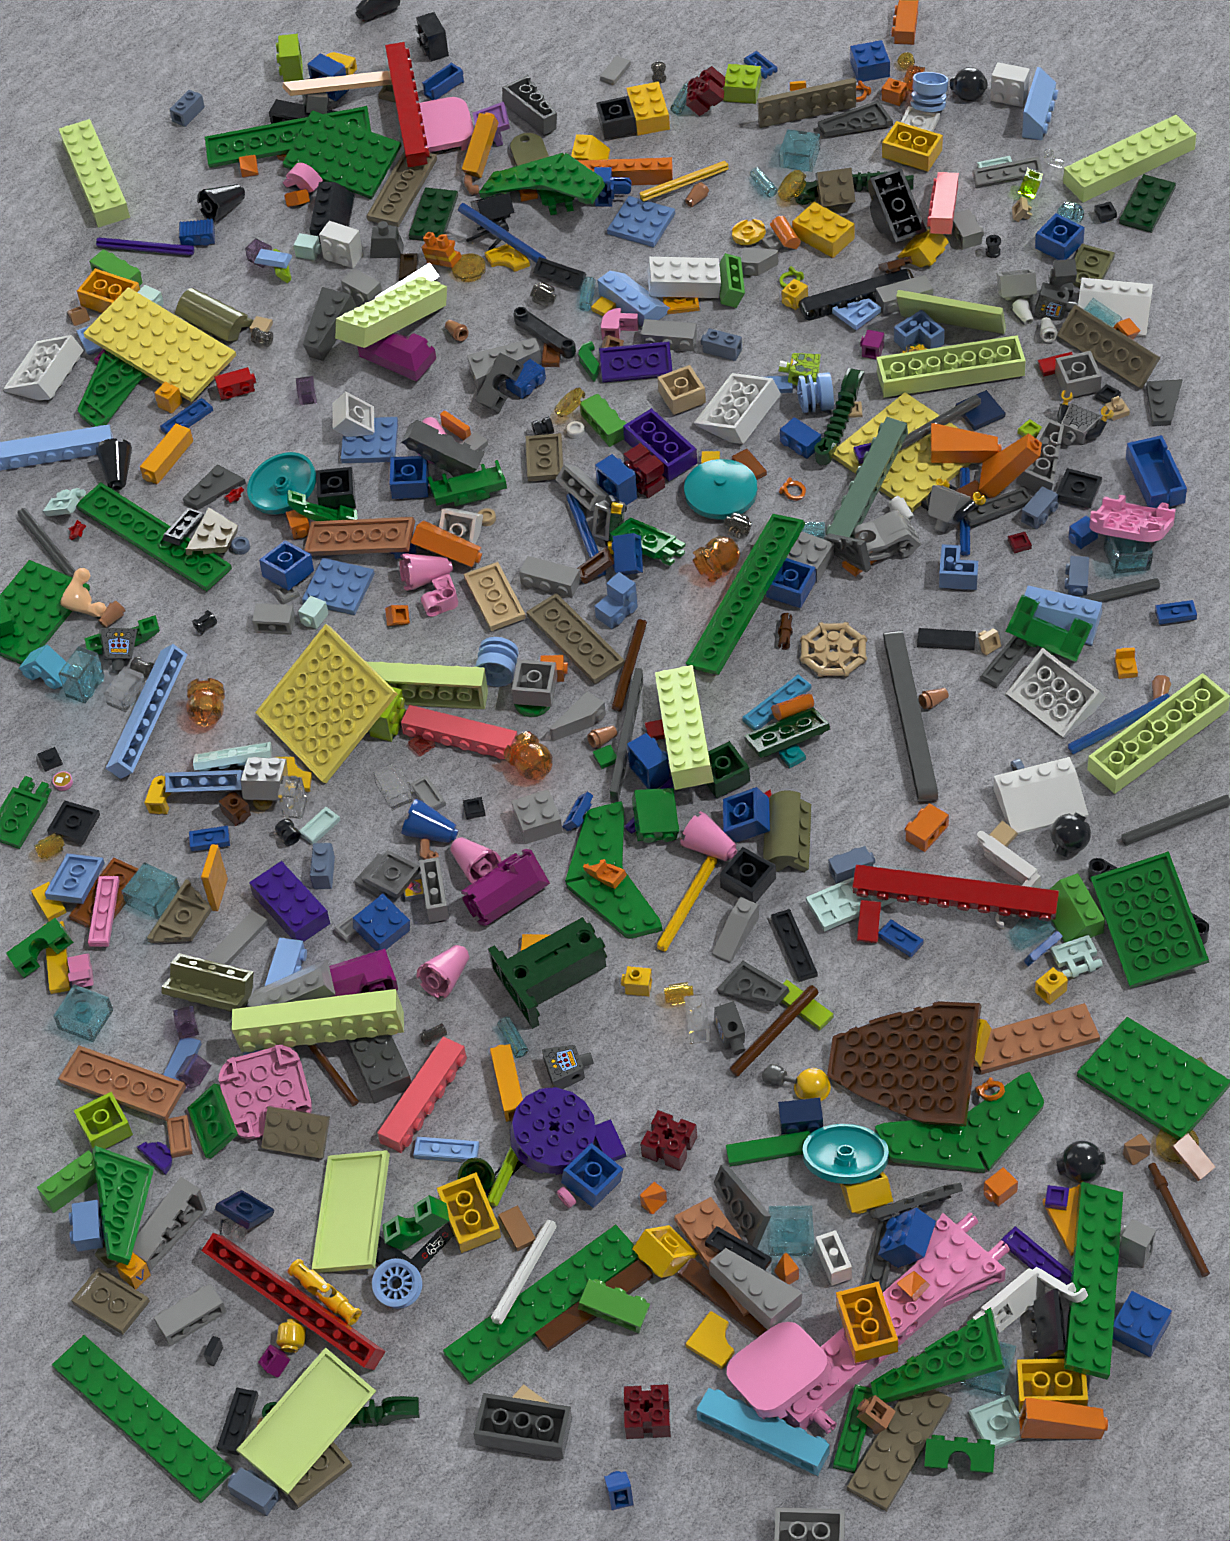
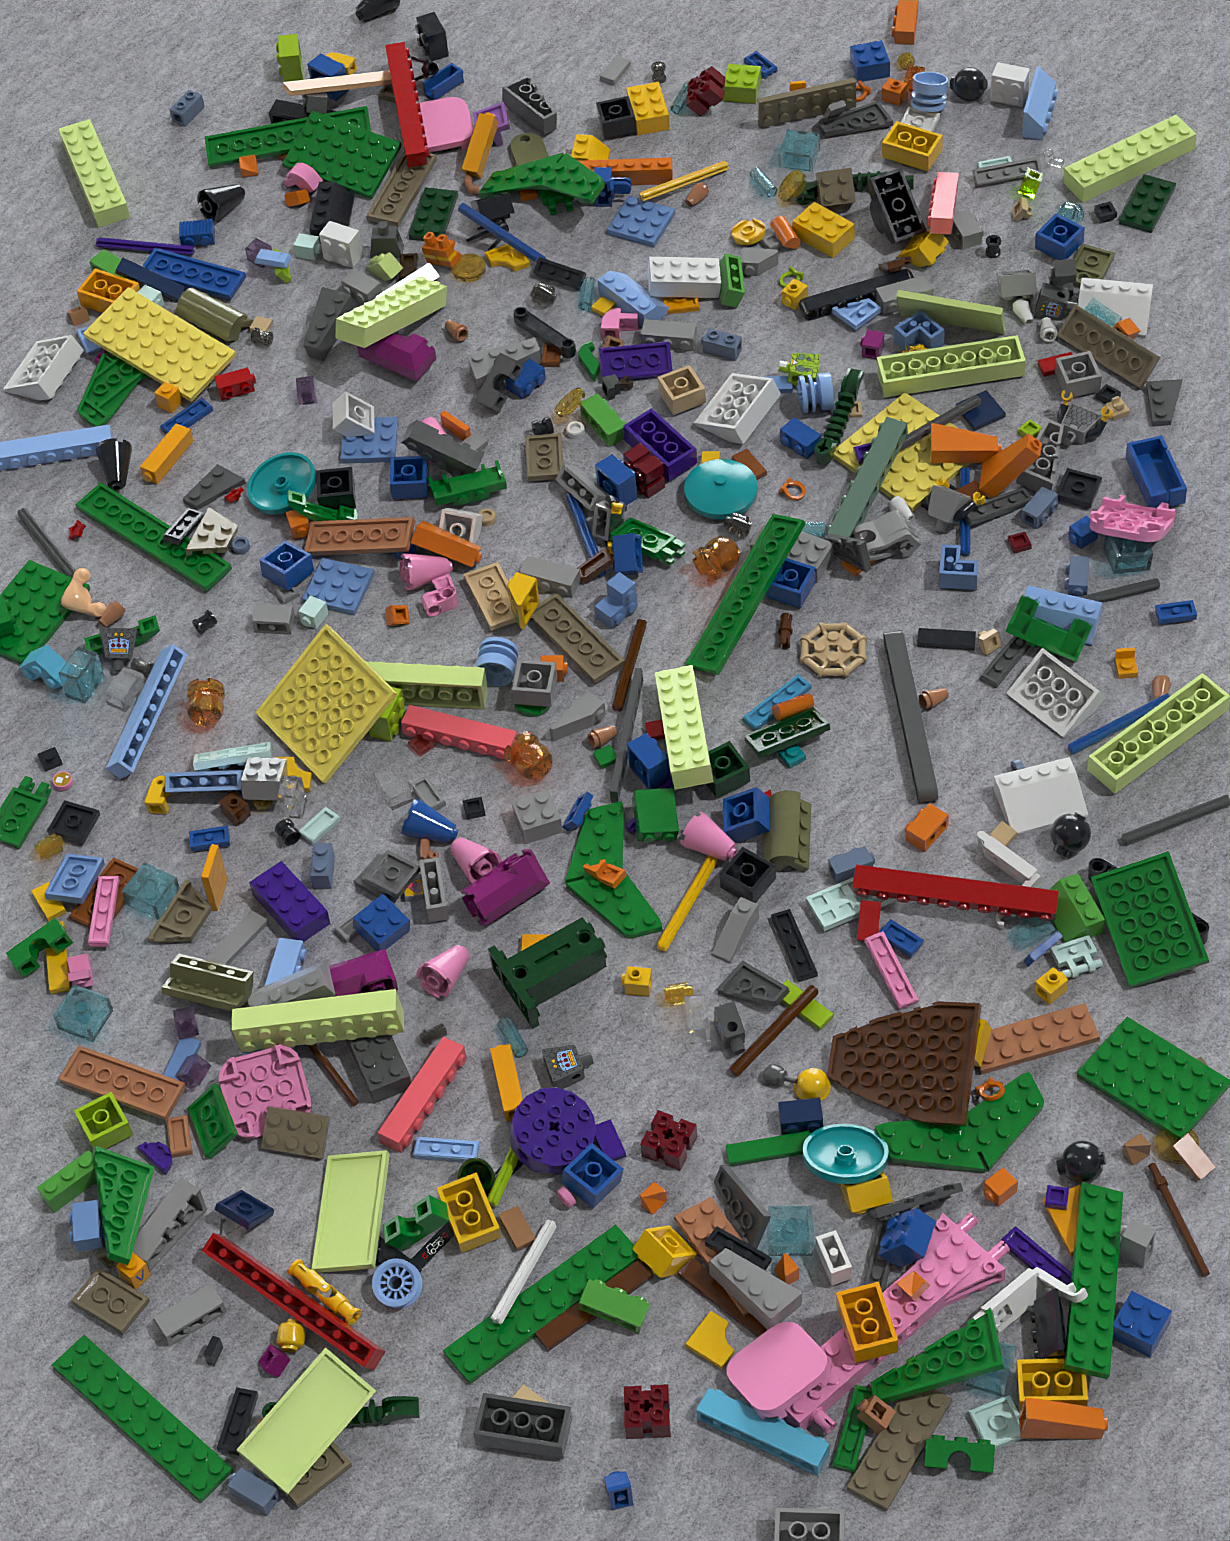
(64, 502): light aqua plate -> none
(147, 277): none -> dark blue tile
(195, 273): none -> blue plate
(384, 266): none -> yellowish green slope
(428, 68): none -> black plant
(523, 597): none -> yellow slope
(611, 385): none -> pearl dark grey piece
(835, 109): none -> light grey tile
(891, 970): none -> bright pink tile

